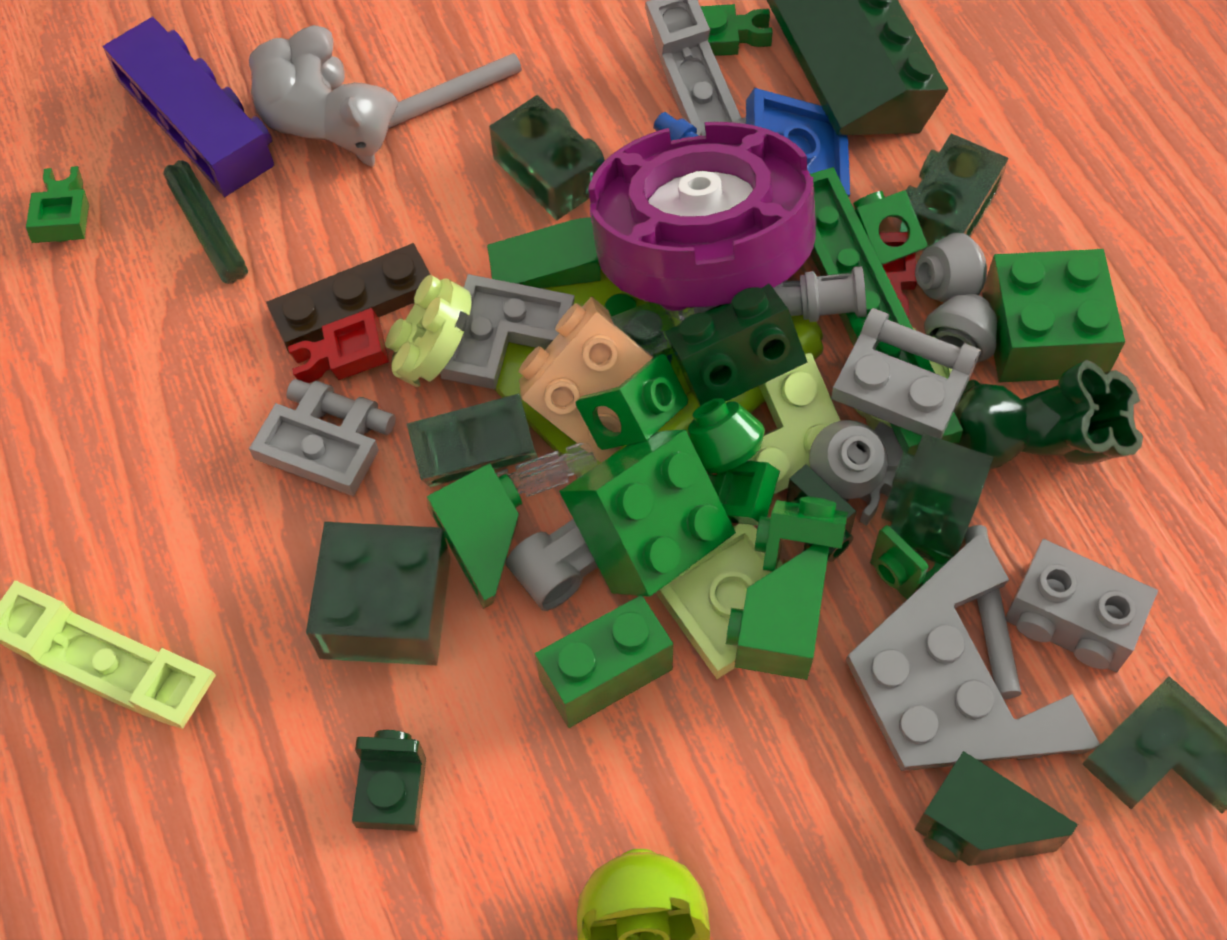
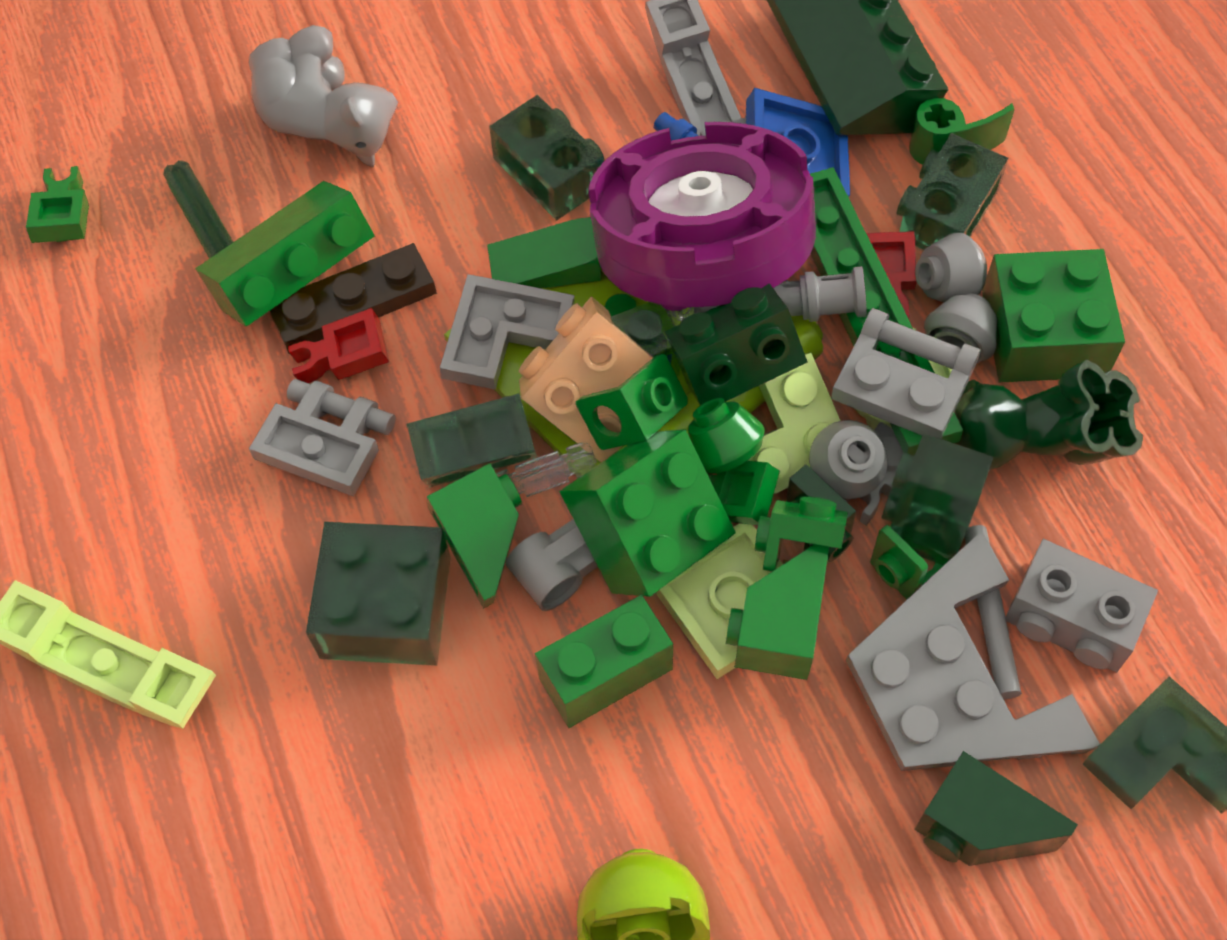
(191, 105): dark purple brick -> none
(285, 252): none -> green brick
(389, 781): dark green bracket -> none
(429, 333): yellowish green plate -> none
(455, 88): light grey bar -> none
(731, 29): green plate -> none
(875, 208): green bracket -> none
(941, 117): none -> green panel

